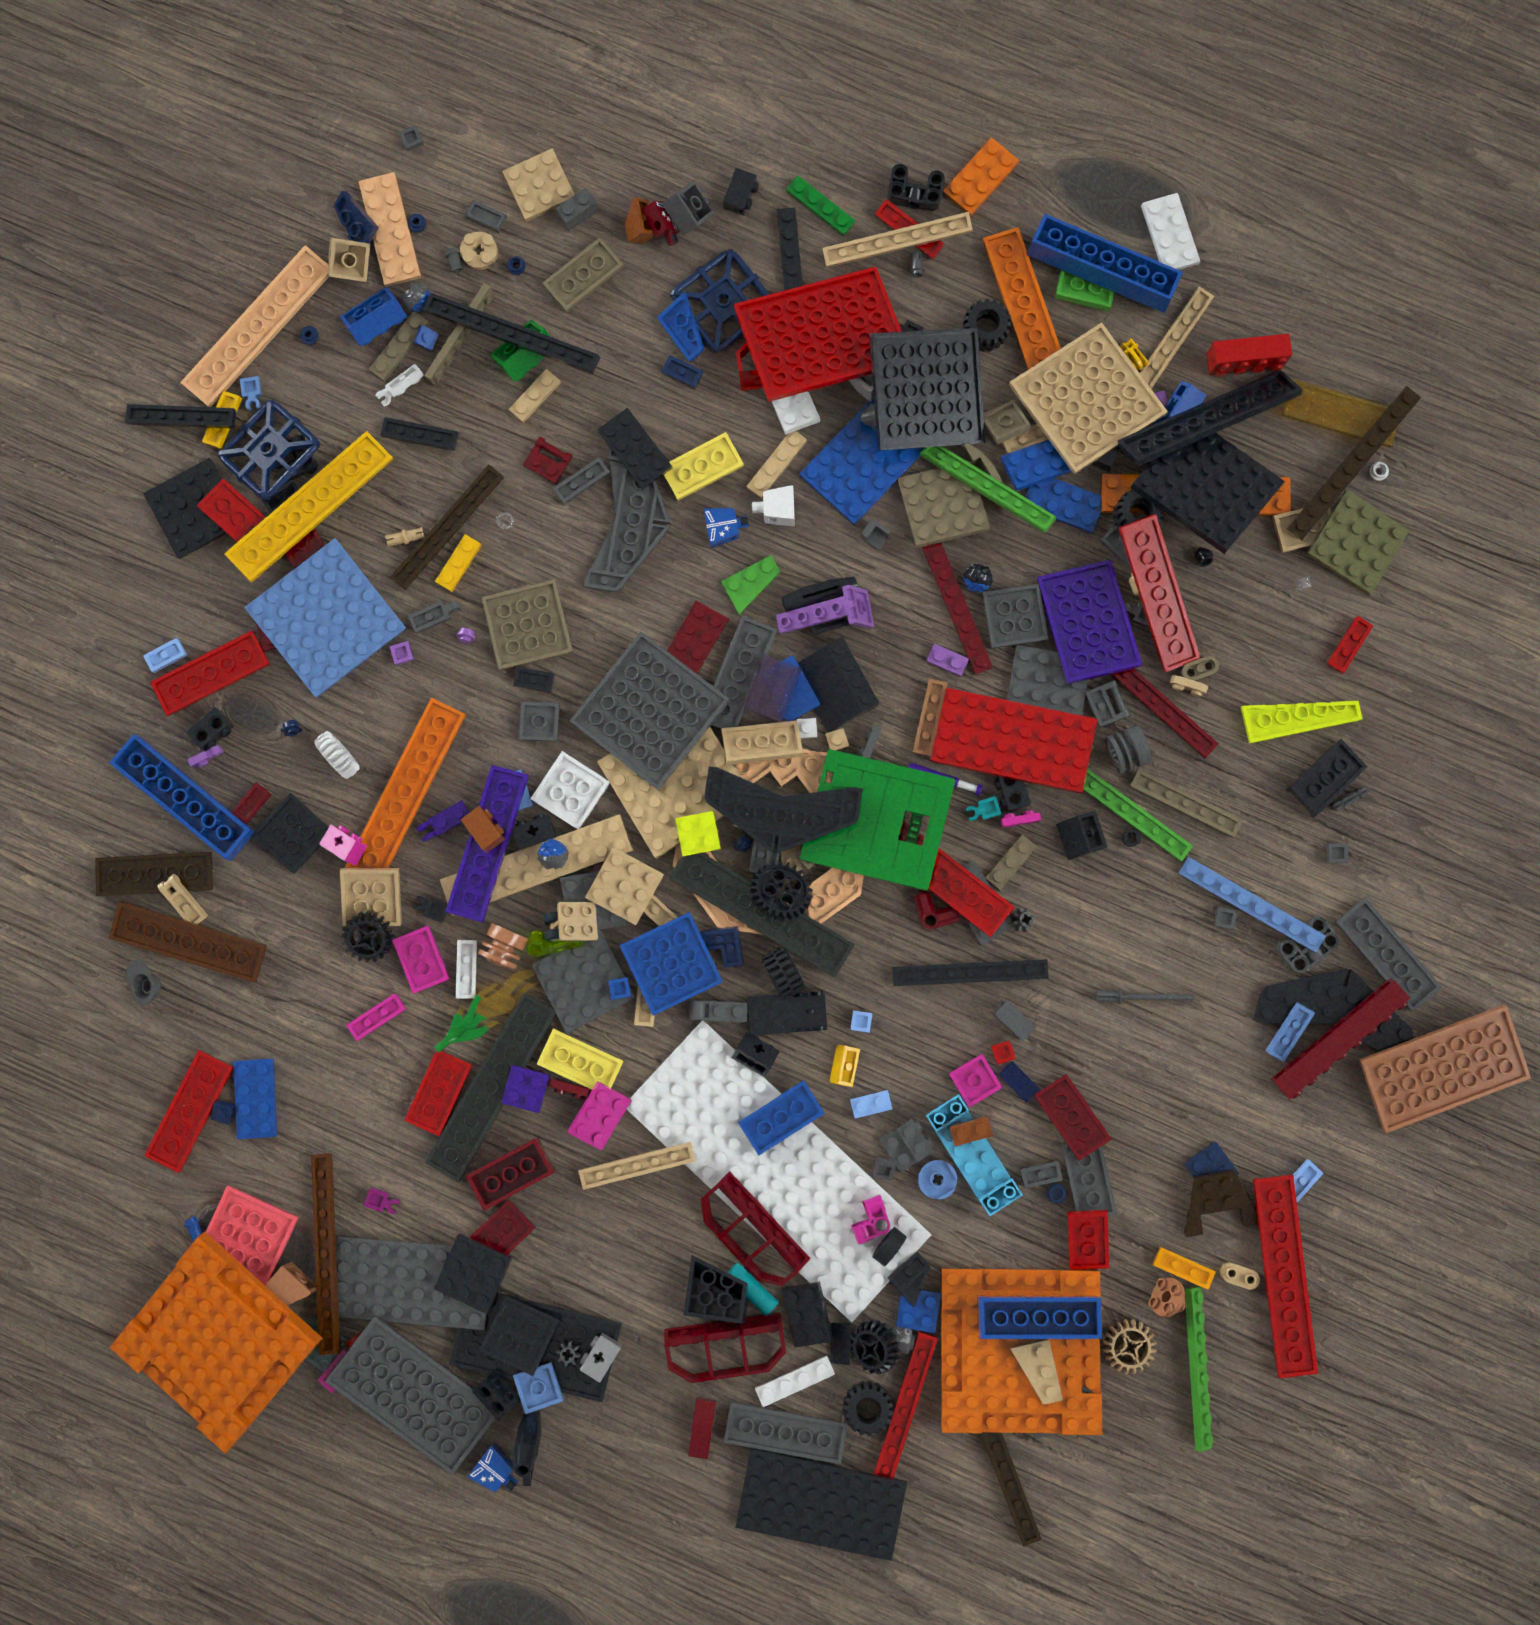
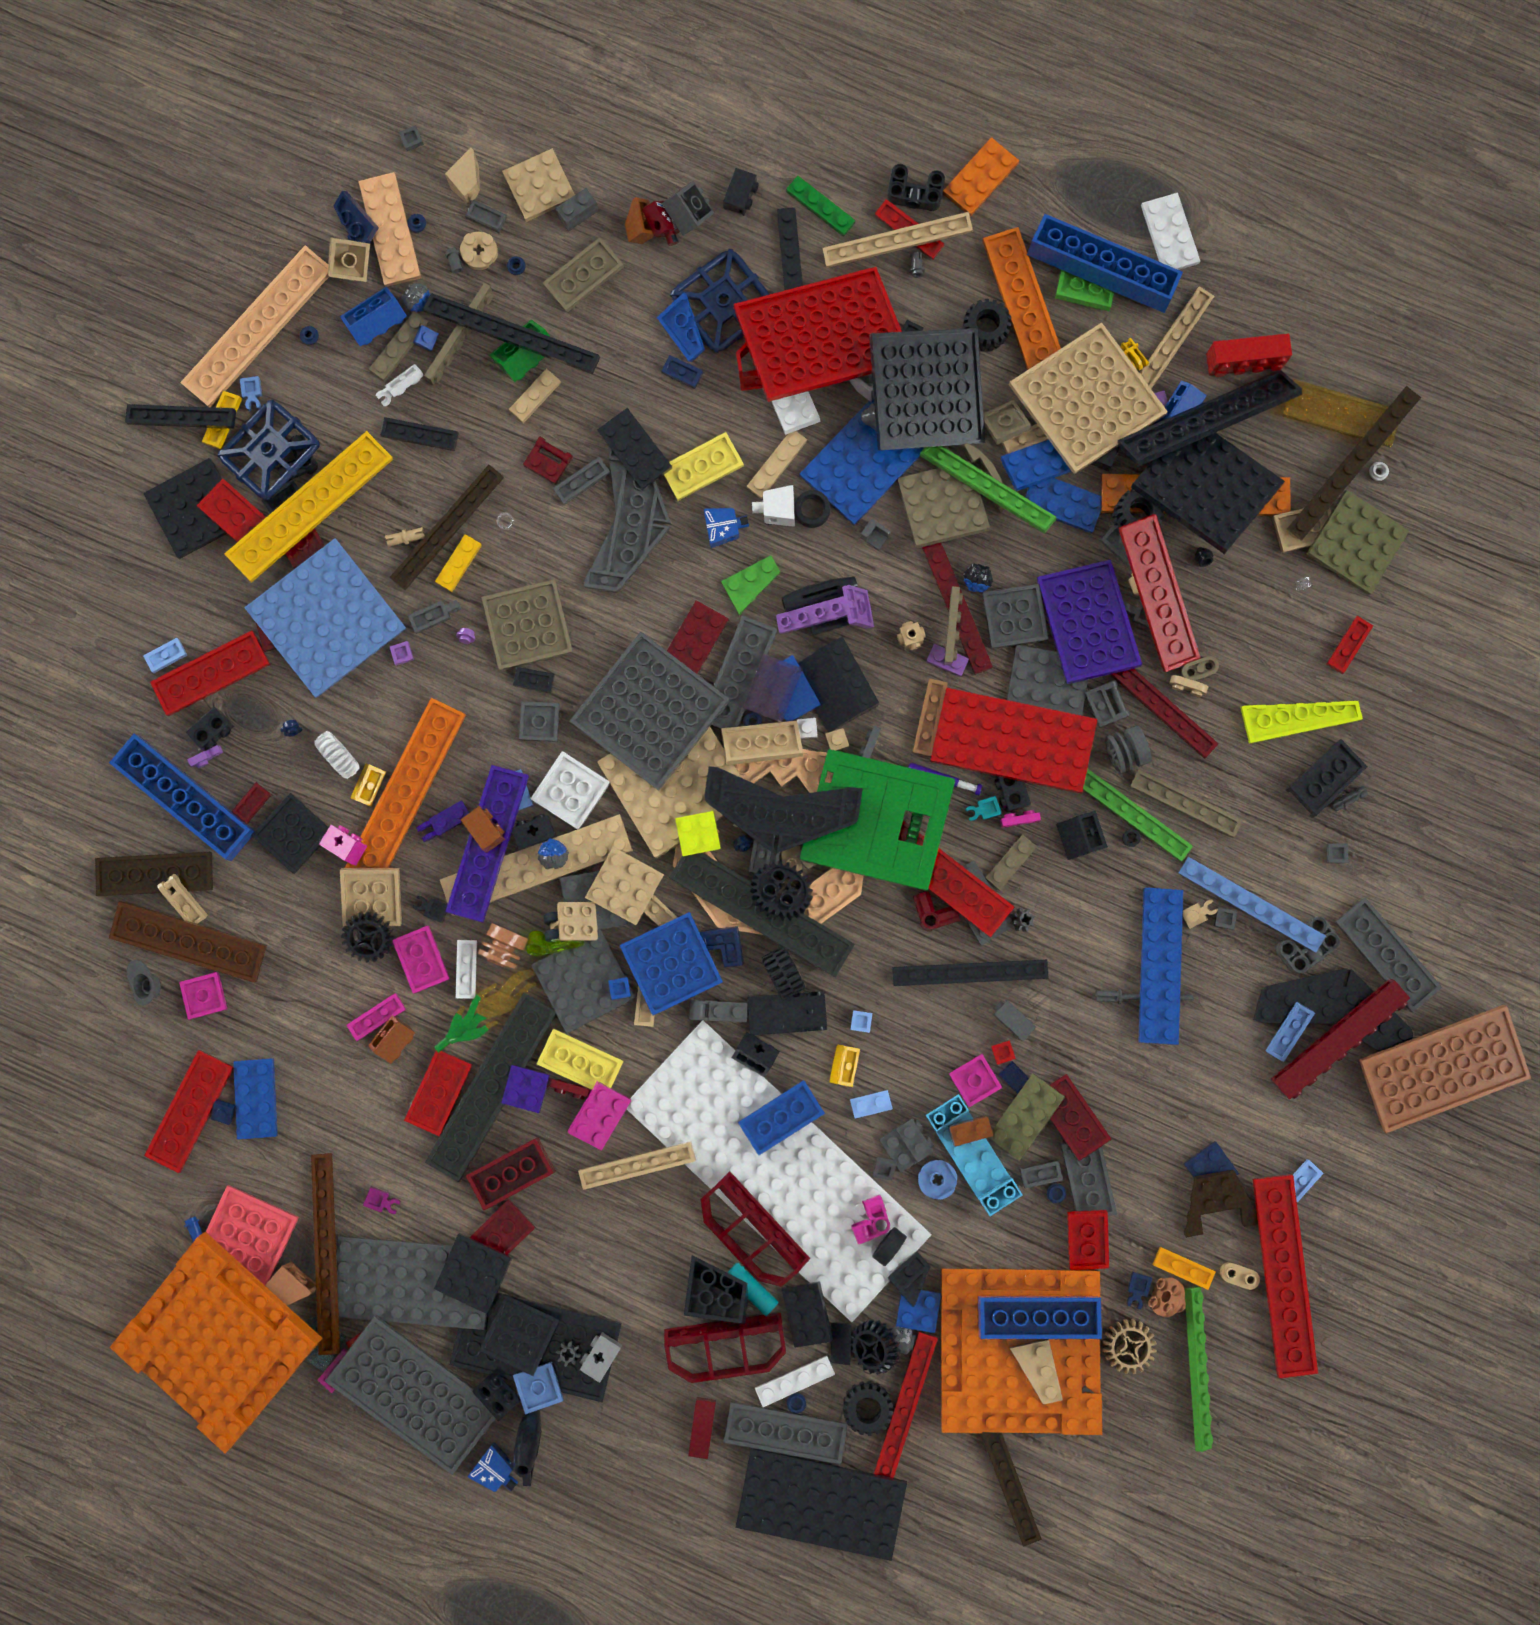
(203, 995): none -> dark pink plate
(368, 784): none -> yellow slope
(392, 1039): none -> dark orange brick
(464, 176): none -> tan slope
(752, 715): none -> dark blue plate
(796, 1403): none -> dark blue plate
(826, 509): none -> black tyre
(911, 642): none -> tan brick
(953, 618): none -> dark tan plate
(1026, 1116): none -> olive plate
(1139, 1286): none -> dark blue plate
(1160, 966): none -> blue plate
(1196, 914): none -> tan plate

